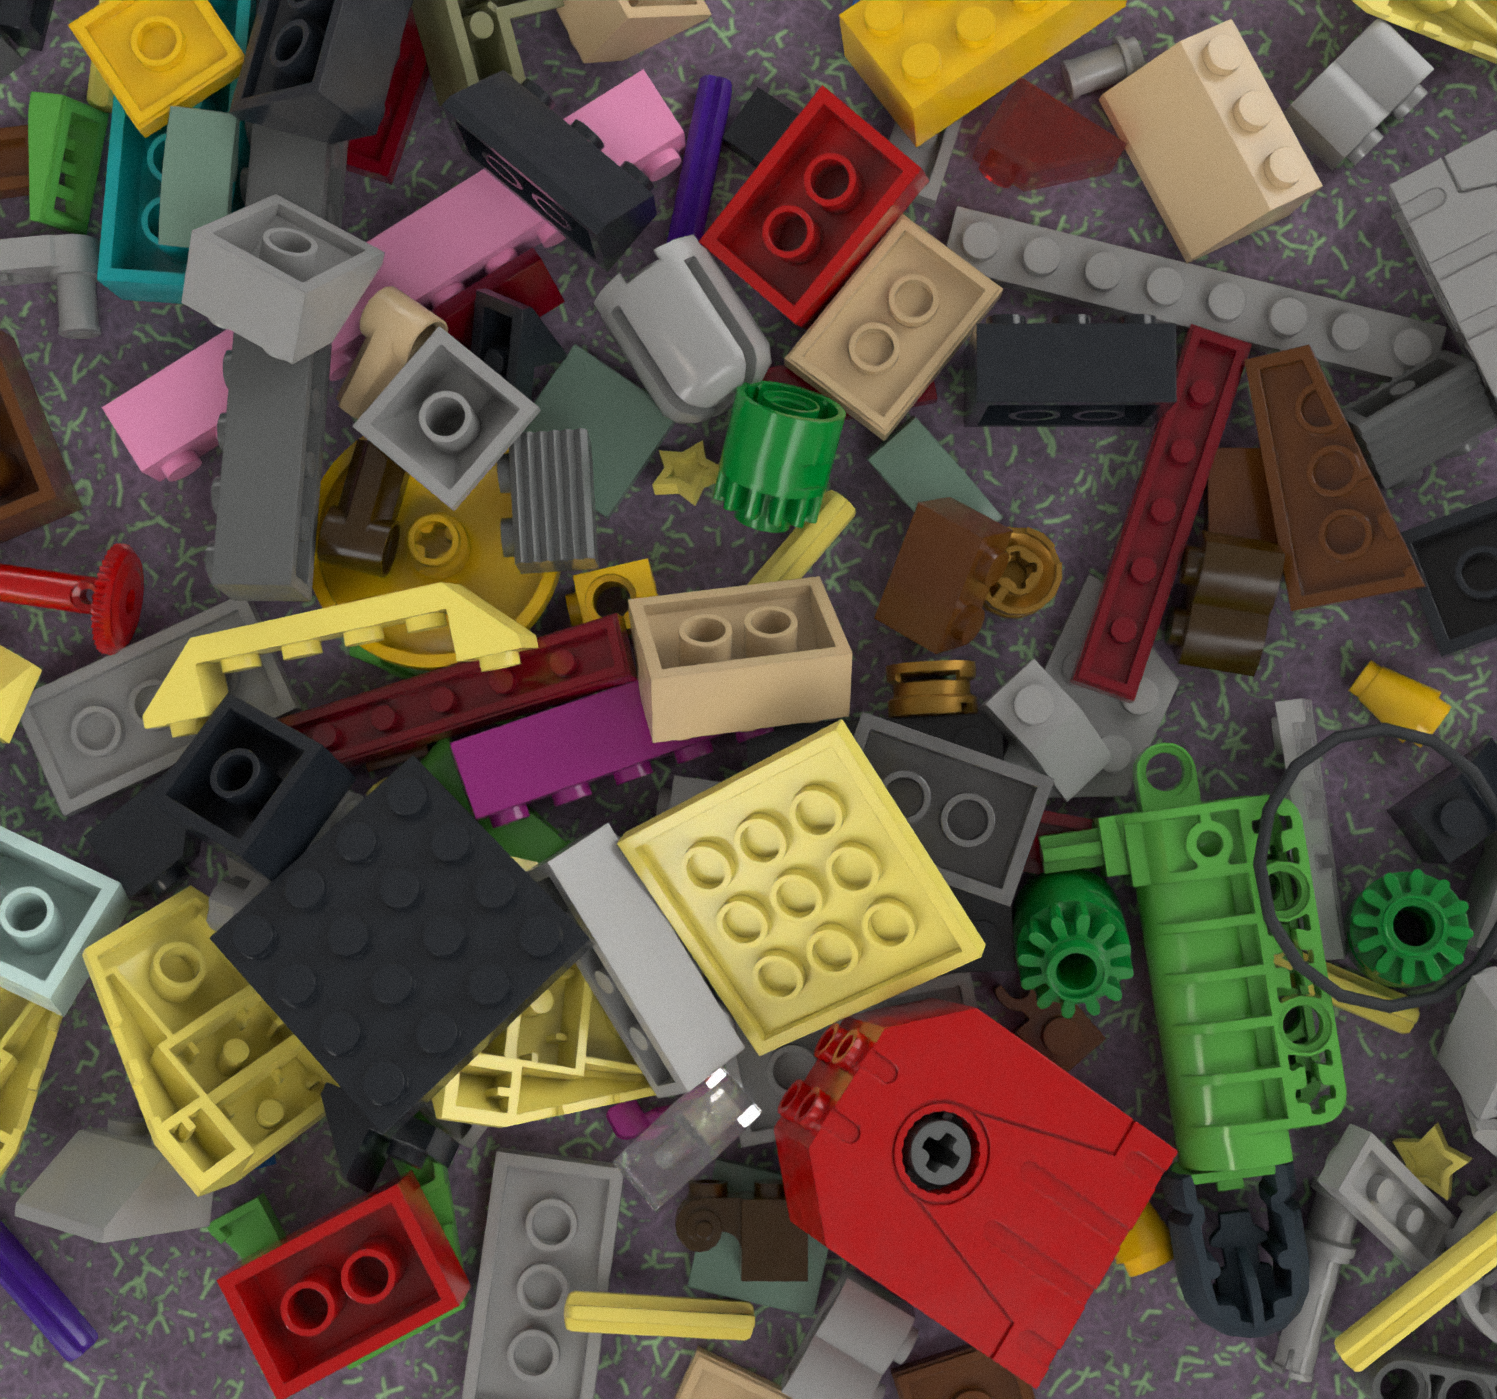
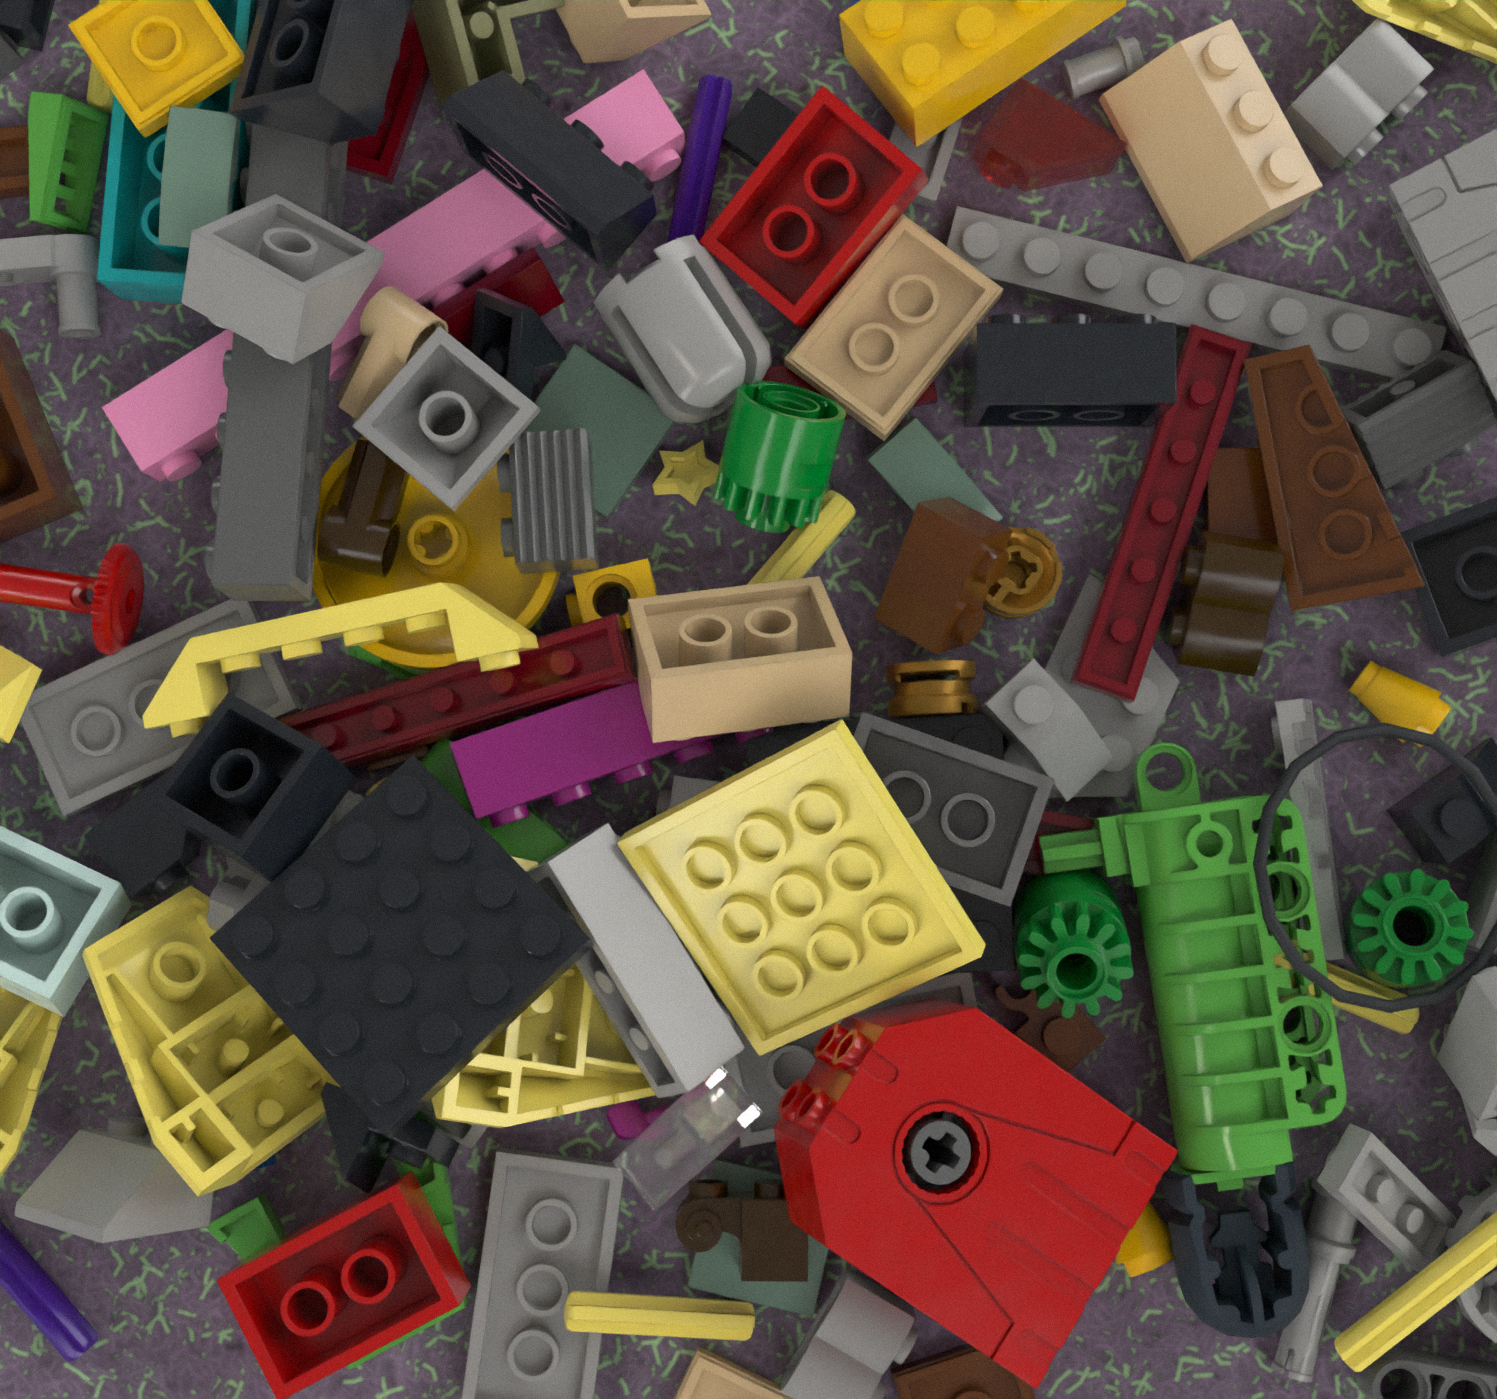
(1432, 1160): light yellow piece -> none

